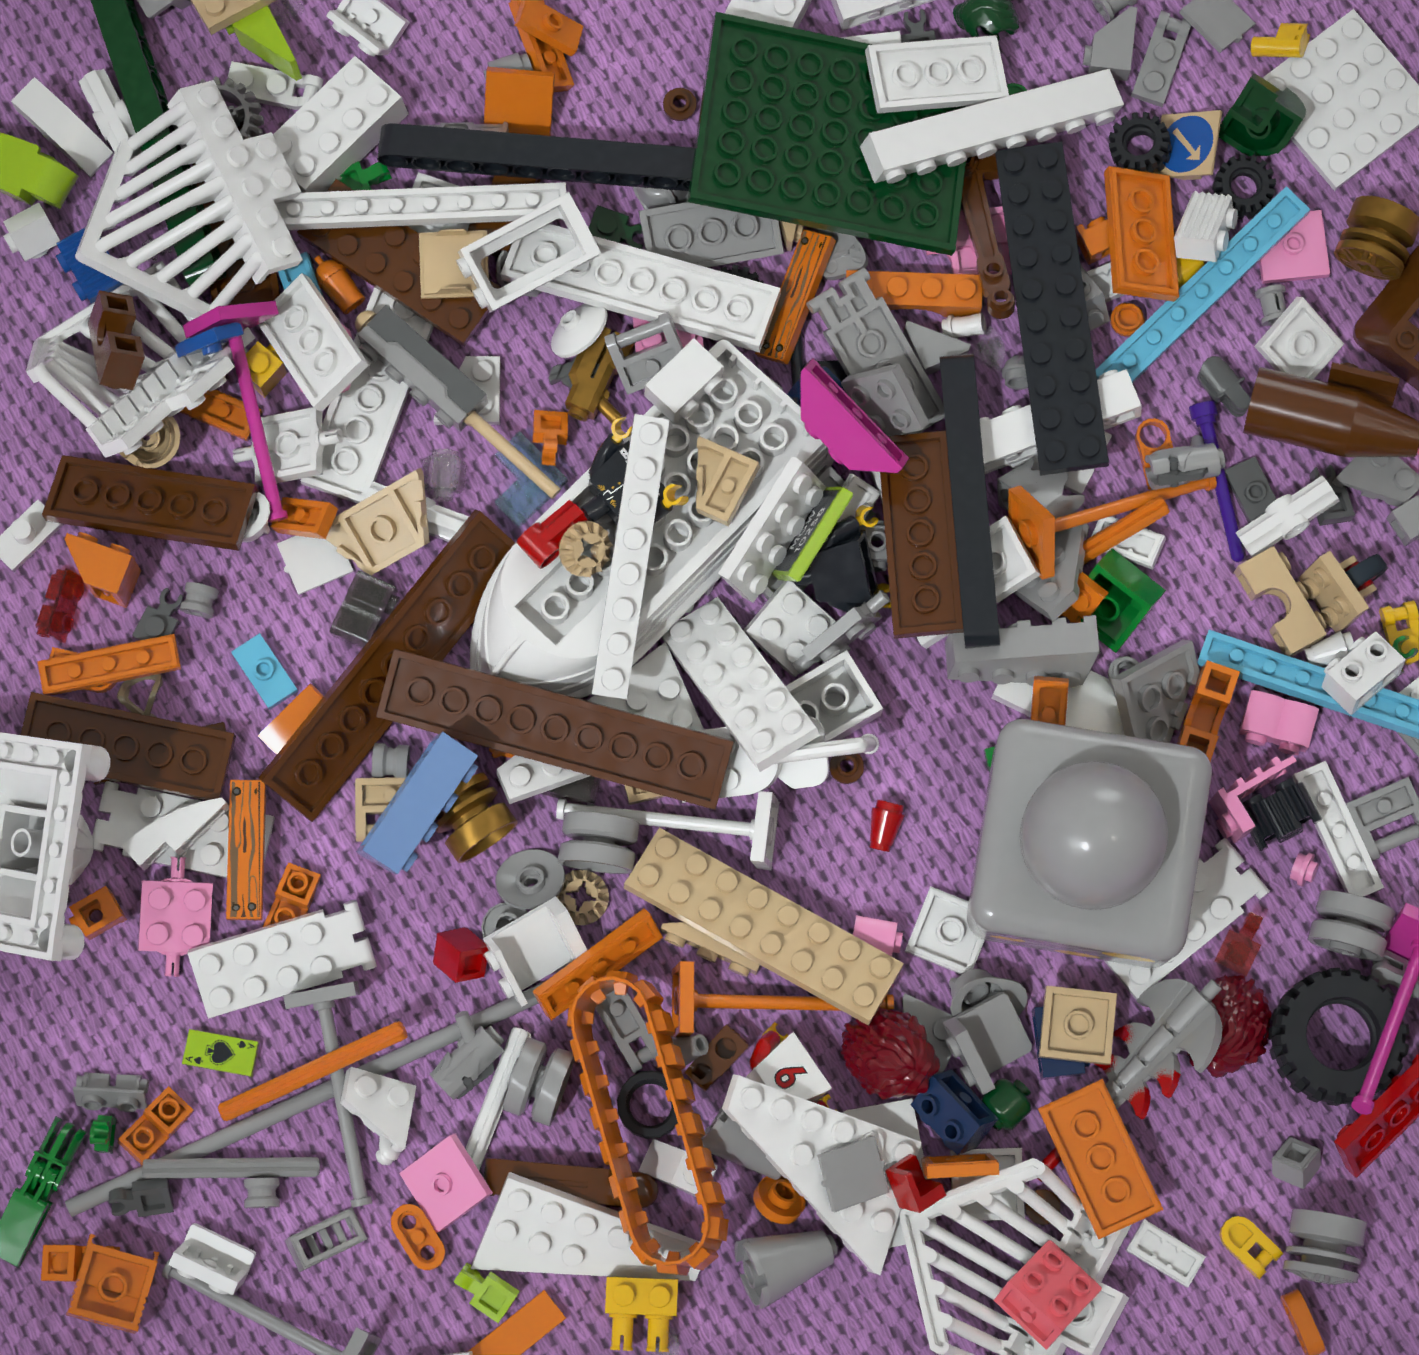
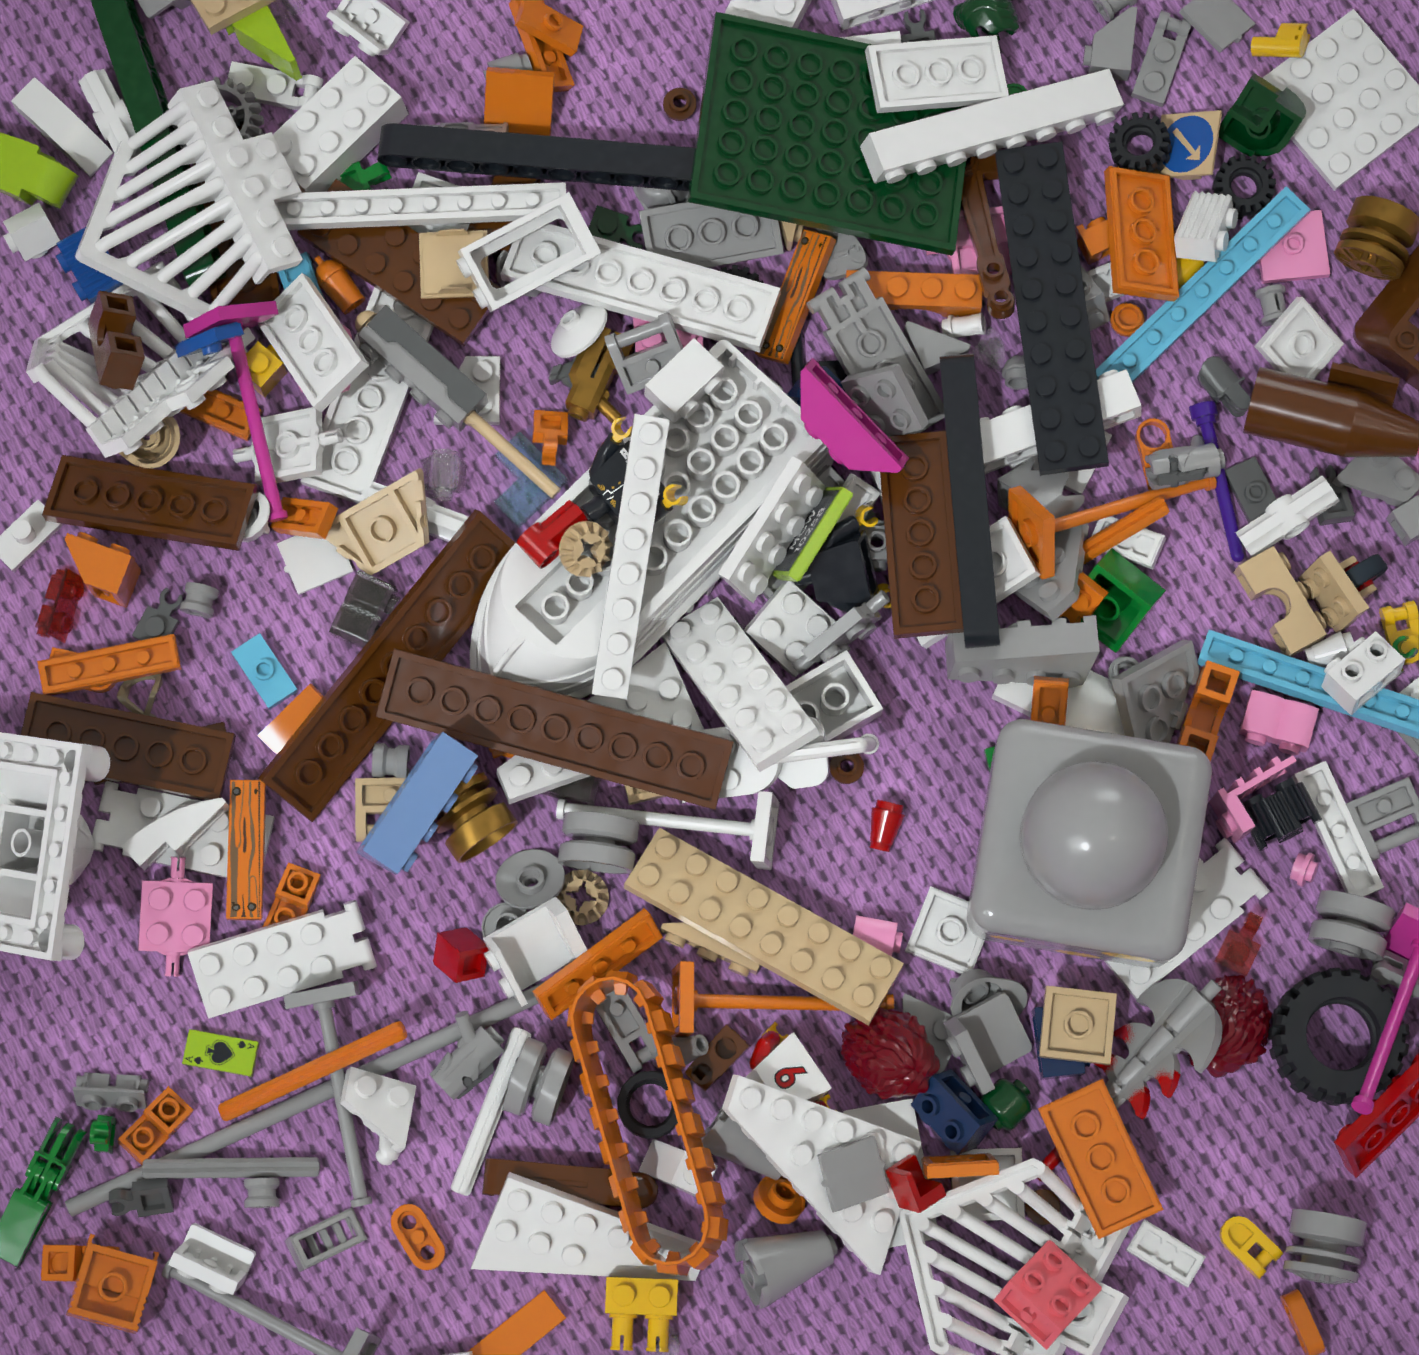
(99, 900): orange brick -> none
(446, 1183): bright pink plate -> none
(491, 1295): lime plate -> none
(722, 480): tan wing -> none
(1296, 1162): light grey slope -> none

